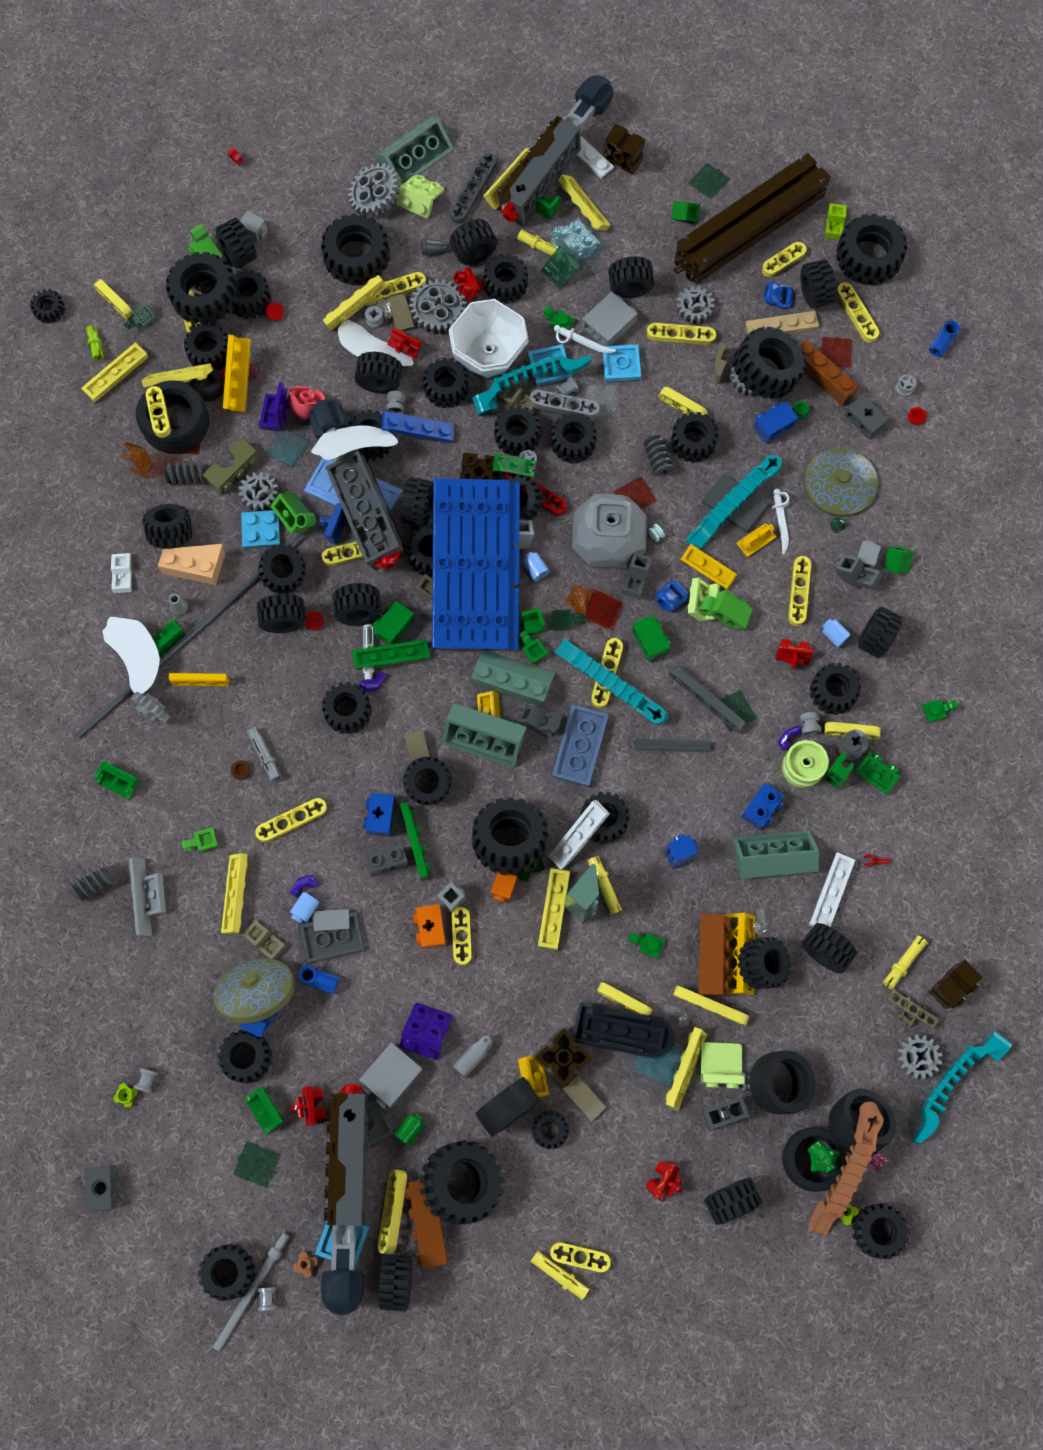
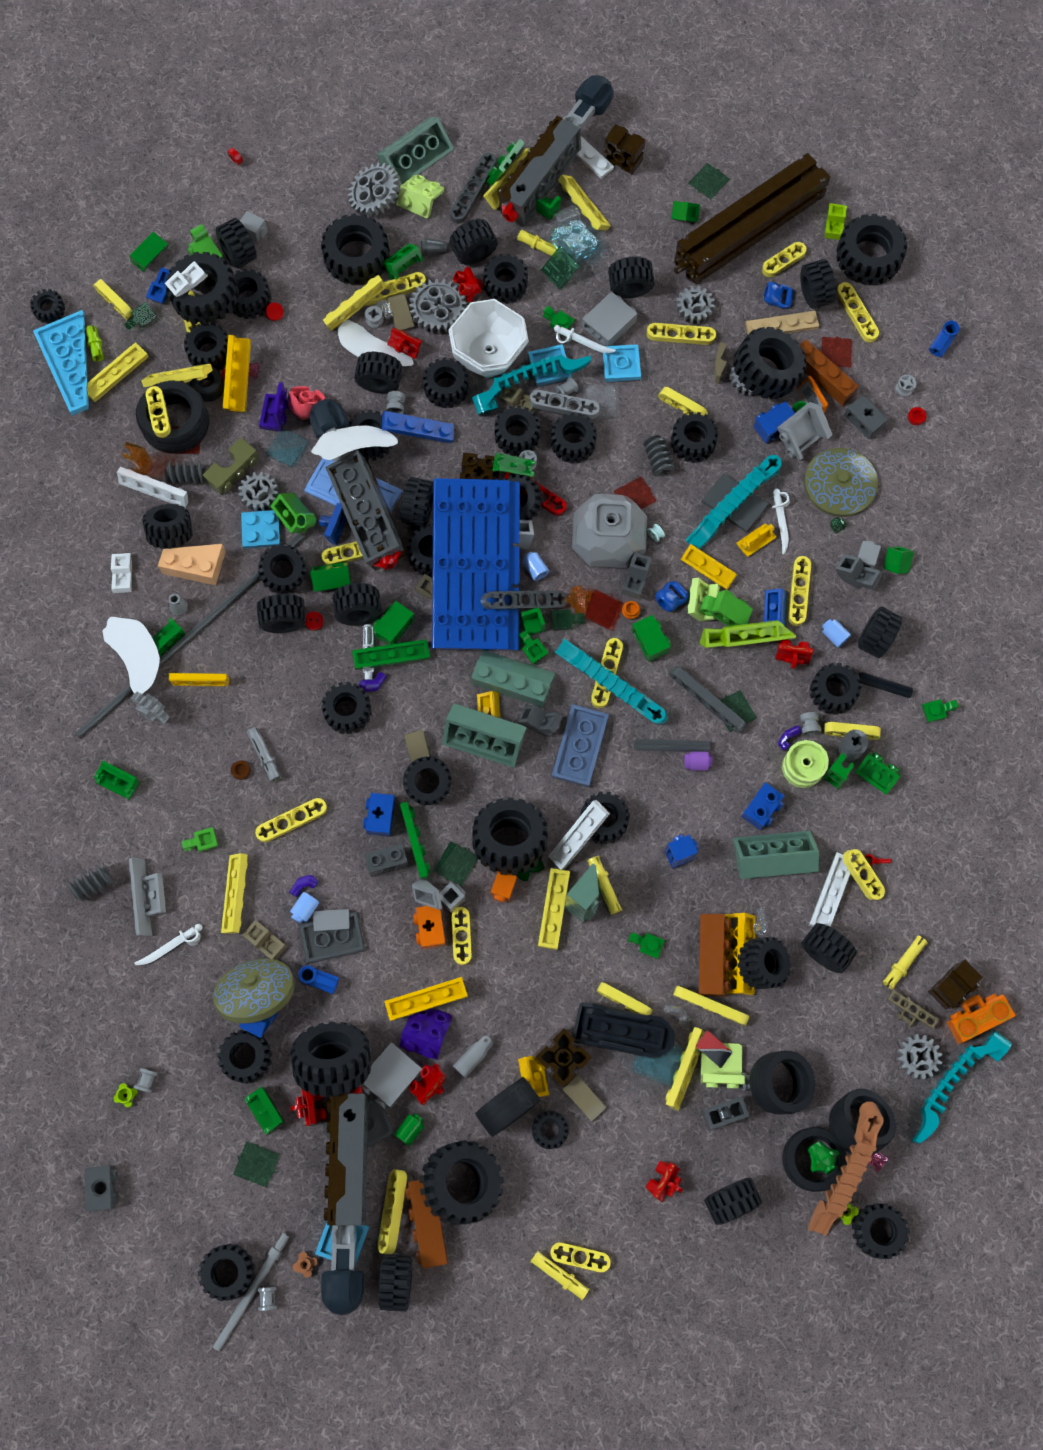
(65, 352): none -> medium azure wing
(148, 251): none -> green hinge
(152, 487): none -> white plate
(157, 290): none -> blue slope
(173, 943): none -> white sword
(185, 281): none -> white slope
(314, 1062): none -> black tyre
(330, 576): none -> green hinge
(402, 260): none -> green hinge
(425, 999): none -> yellow fence
(426, 894): none -> light grey slope
(429, 1085): none -> red hips
(455, 864): none -> clear green piece
(504, 161): none -> green wing
(516, 600): none -> dark grey beam
(567, 215): none -> clear brick
(630, 610): none -> orange plate
(697, 761): none -> medium lavender brick
(713, 1049): none -> sticker
(745, 634): none -> lime wedge
(775, 605): none -> blue slope
(804, 429): none -> light grey panel
(811, 393): none -> slope
(871, 876): none -> light yellow beam
(885, 685): none -> black axle
(990, 1014): none -> orange piece

